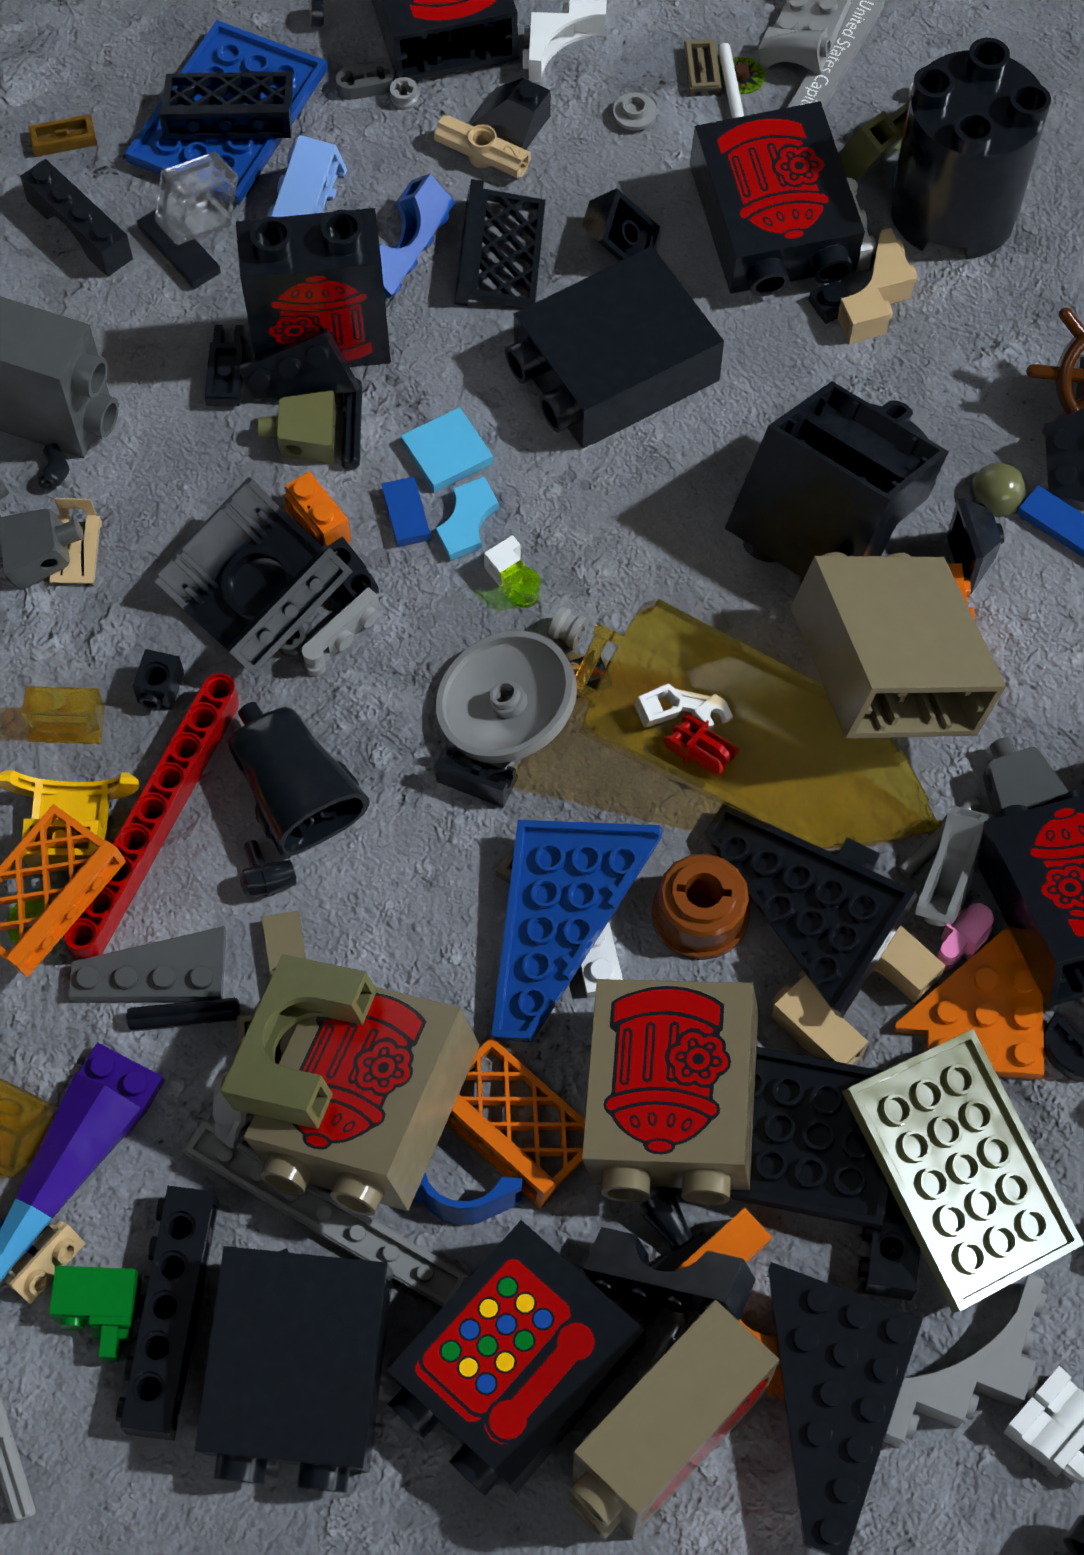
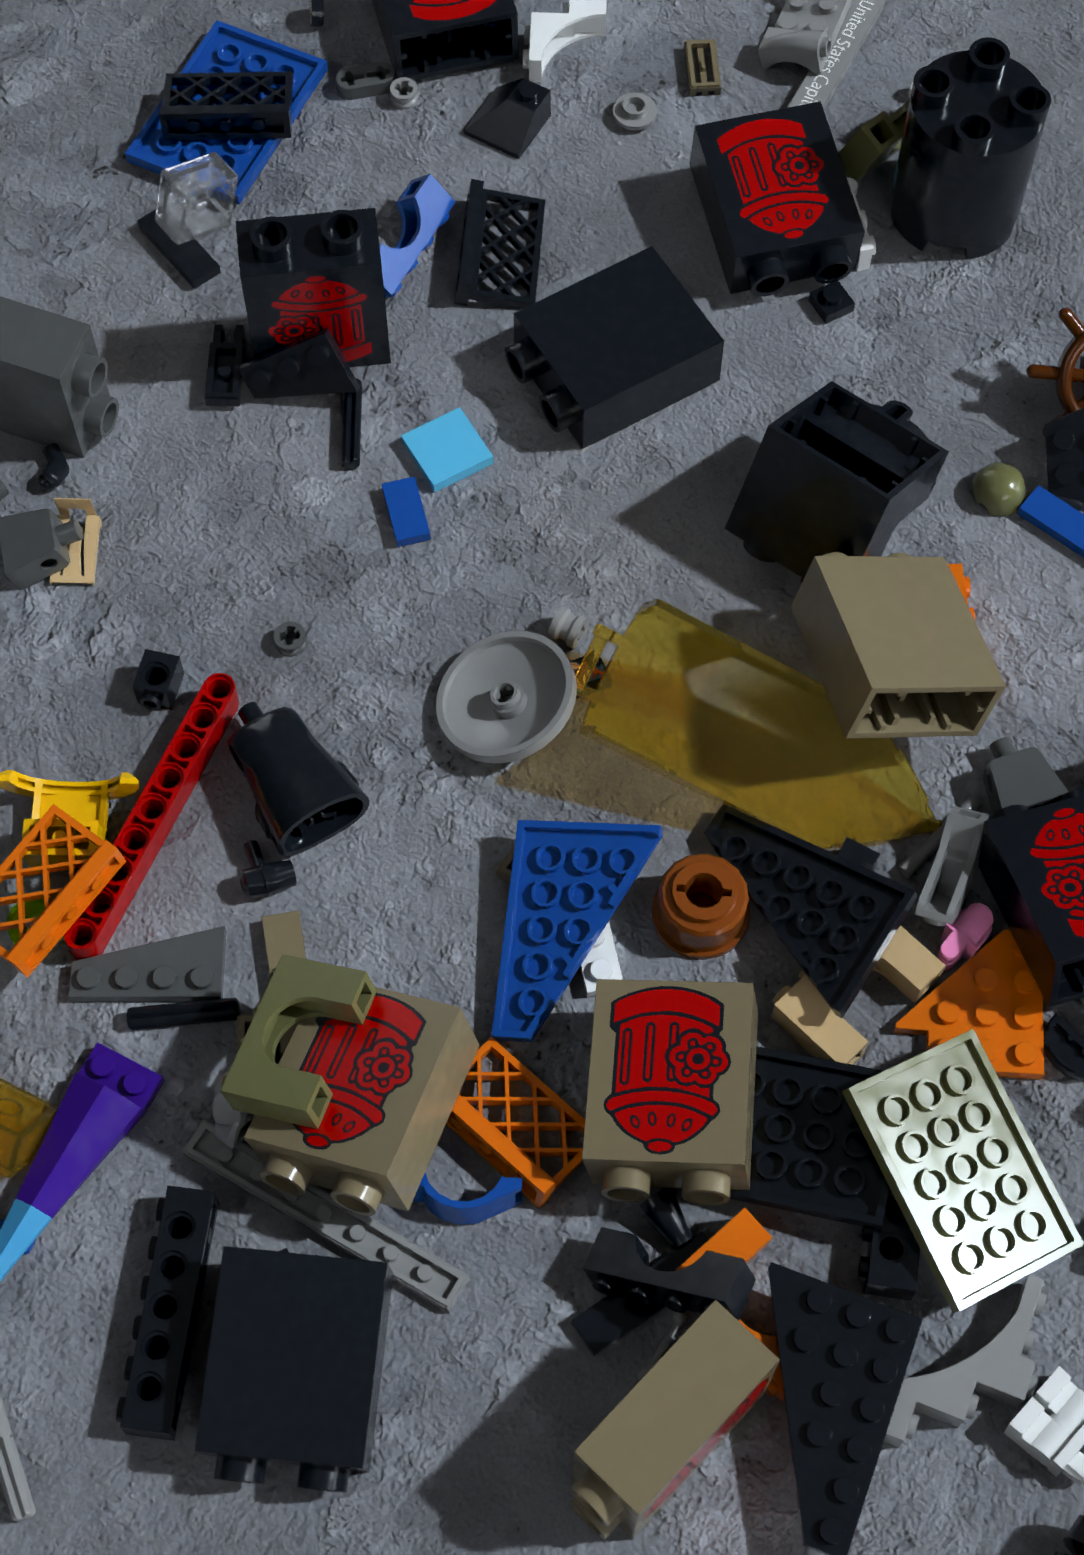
(56, 1248): tan hinge -> none
(63, 714): clear yellow window -> none
(64, 139): pearl gold tile -> none
(98, 235): black arch -> none
(100, 1298): green hinge -> none
(251, 575): black panel -> none
(304, 427): olive torso -> none
(308, 178): light blue wedge -> none
(315, 510): orange window -> none
(340, 632): light grey plate -> none
(359, 578): black leg -> none
(461, 531): medium azure tile -> none
(475, 777): black hinge -> none
(482, 146): tan piece -> none
(510, 573): leg -> none
(513, 1361): brick -> none
(619, 225): black slope -> none
(699, 705): white piece -> none
(703, 747): red arm -> none
(730, 80): white bar -> none
(748, 73): piece -> none
(892, 281): tan arch -> none
(974, 539): black slope -> none

